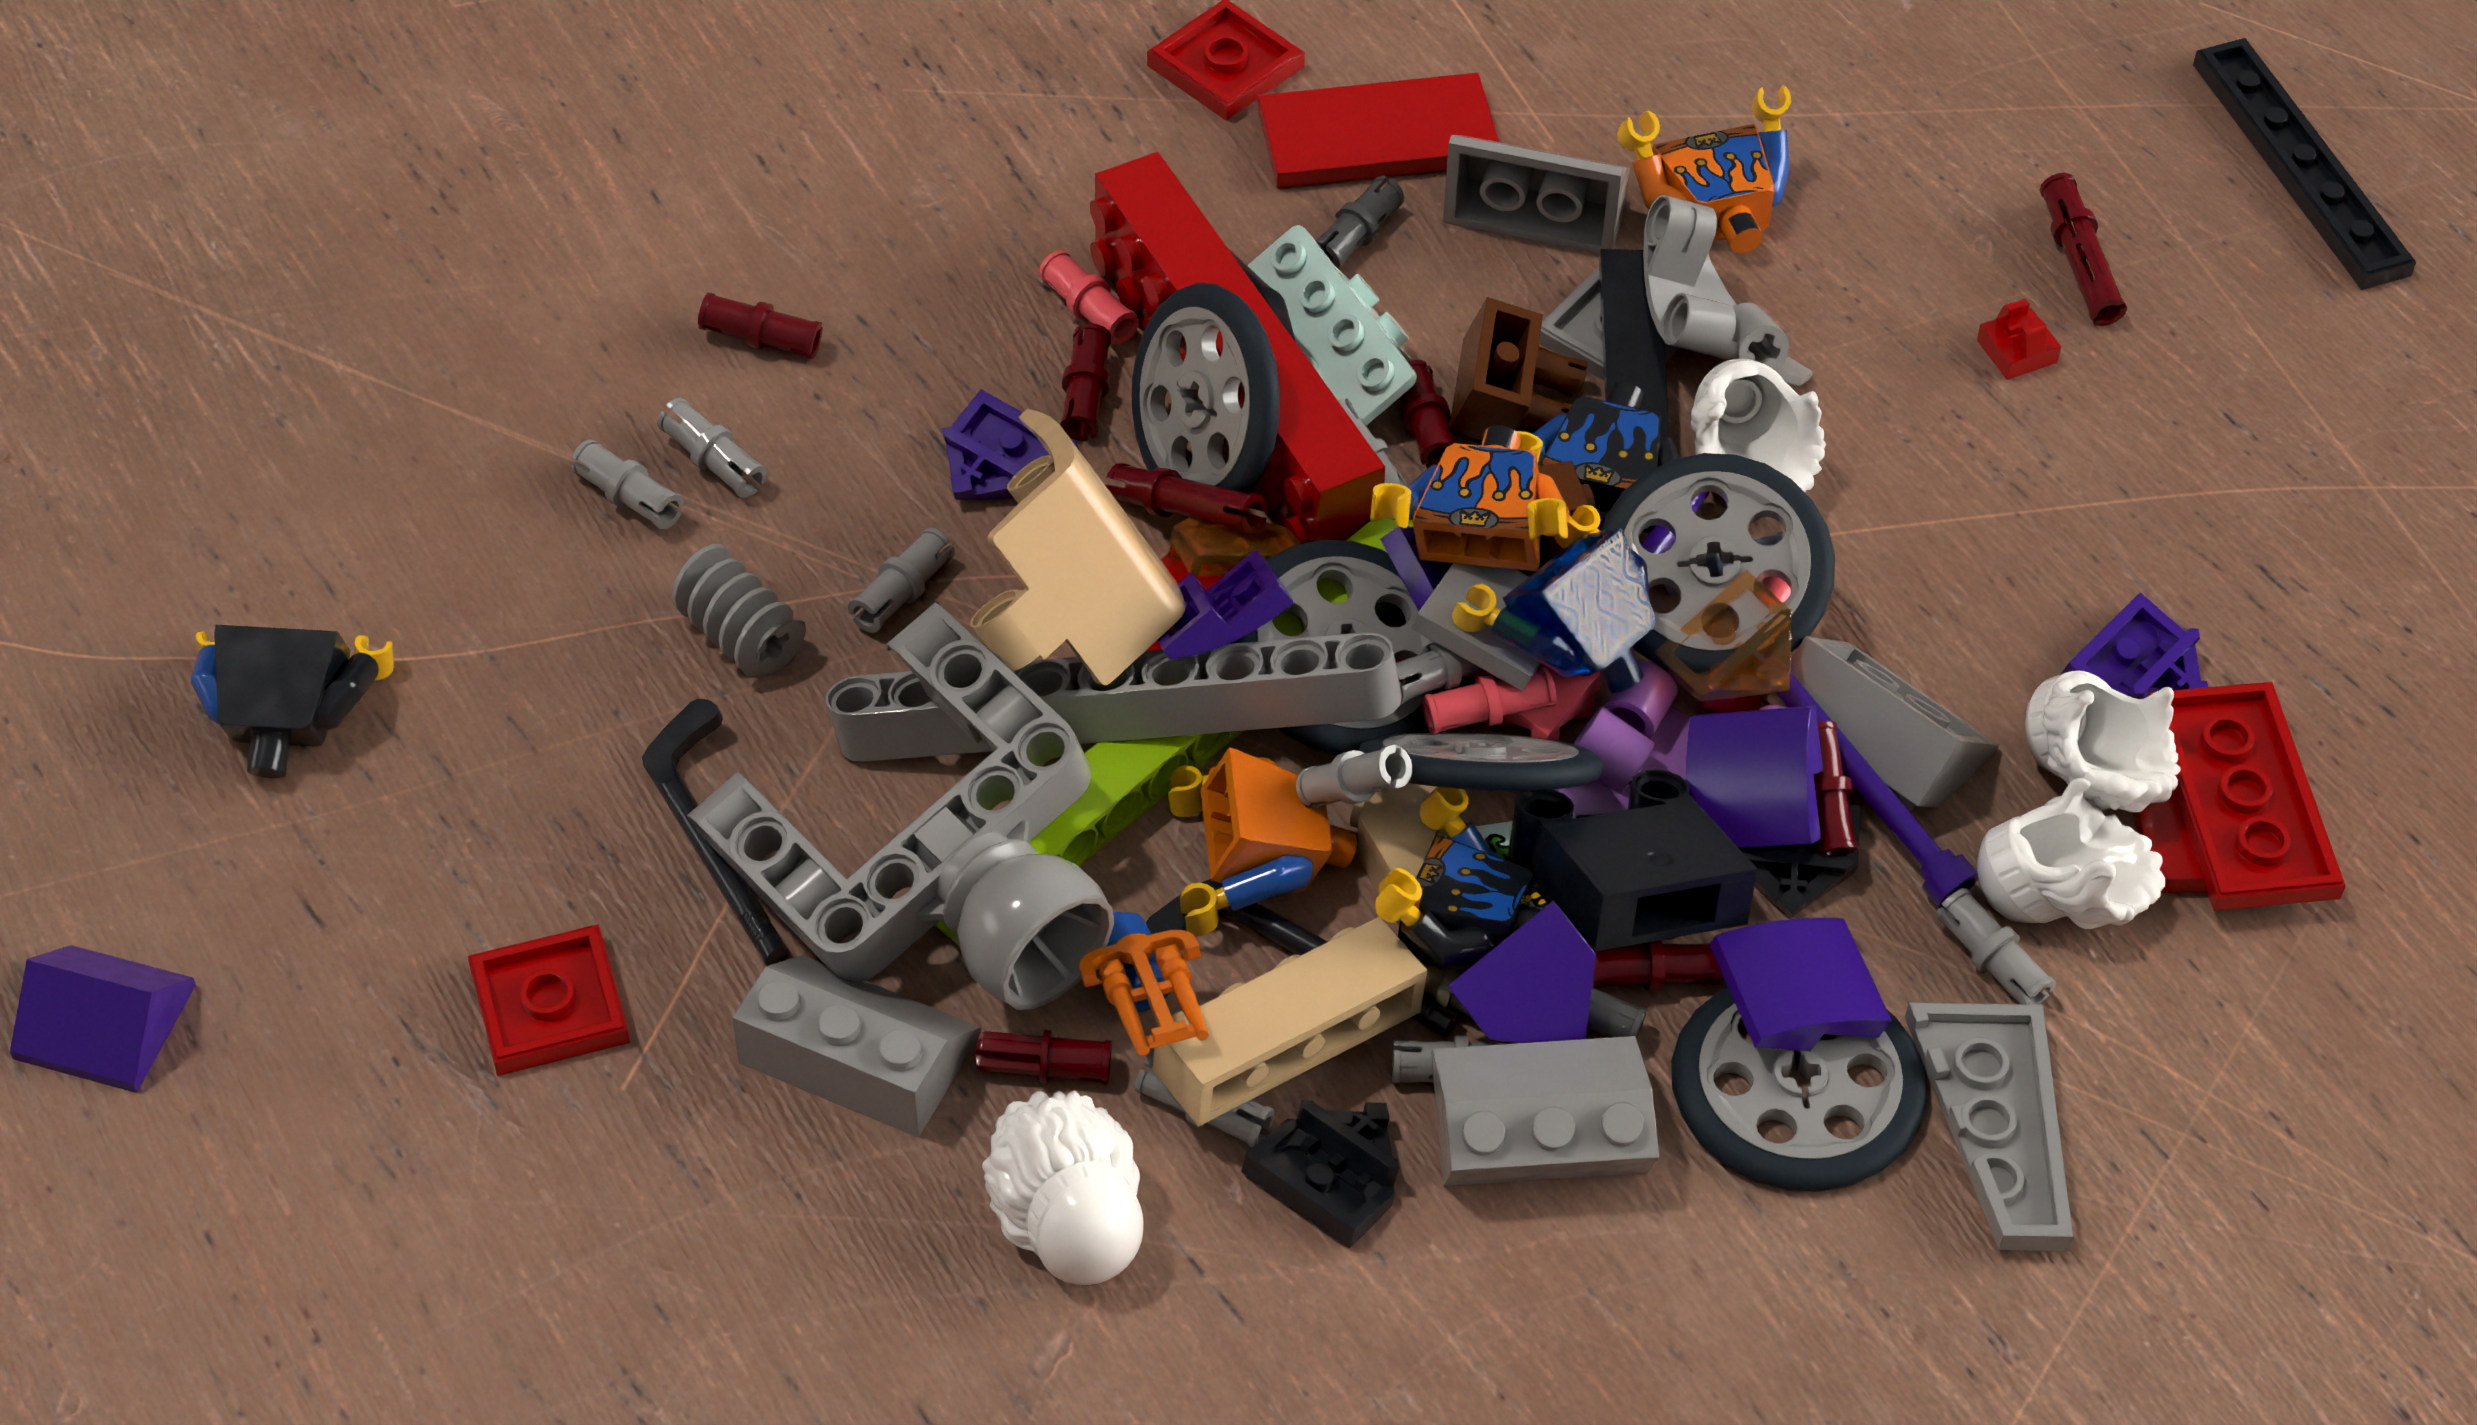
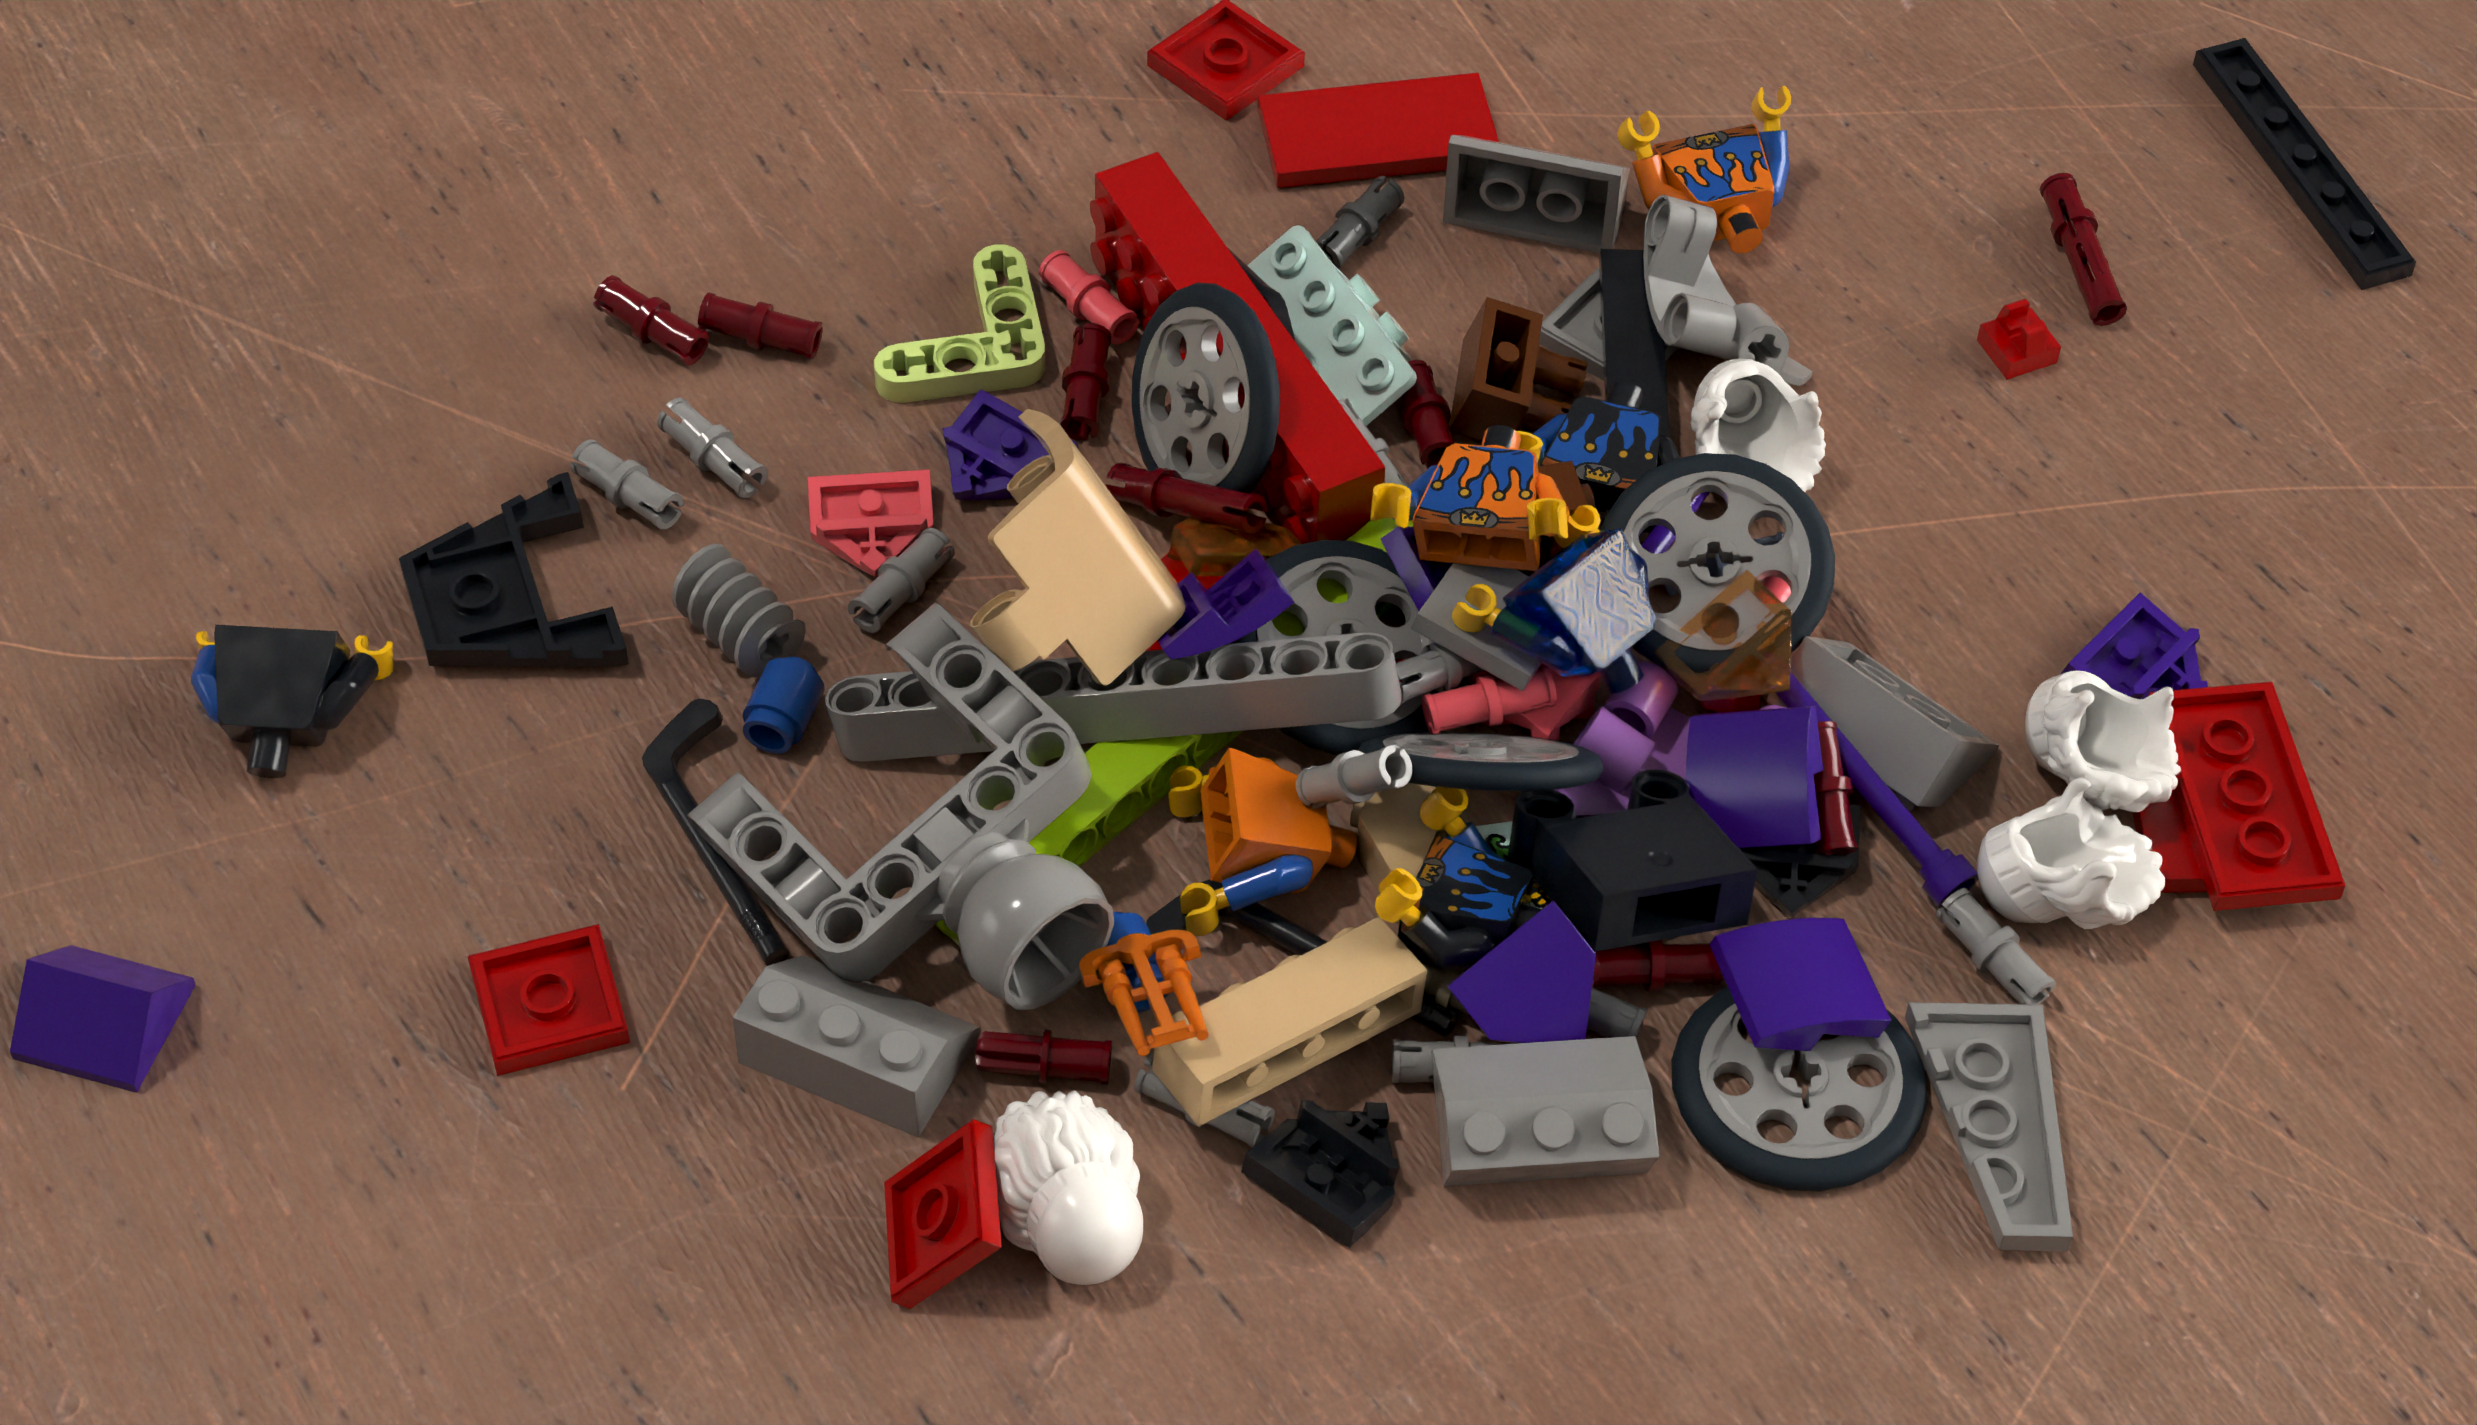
(481, 599): none -> black wing
(651, 320): none -> dark red pin
(782, 704): none -> blue brick
(869, 514): none -> coral slope
(942, 1214): none -> red tile
(989, 350): none -> yellowish green beam

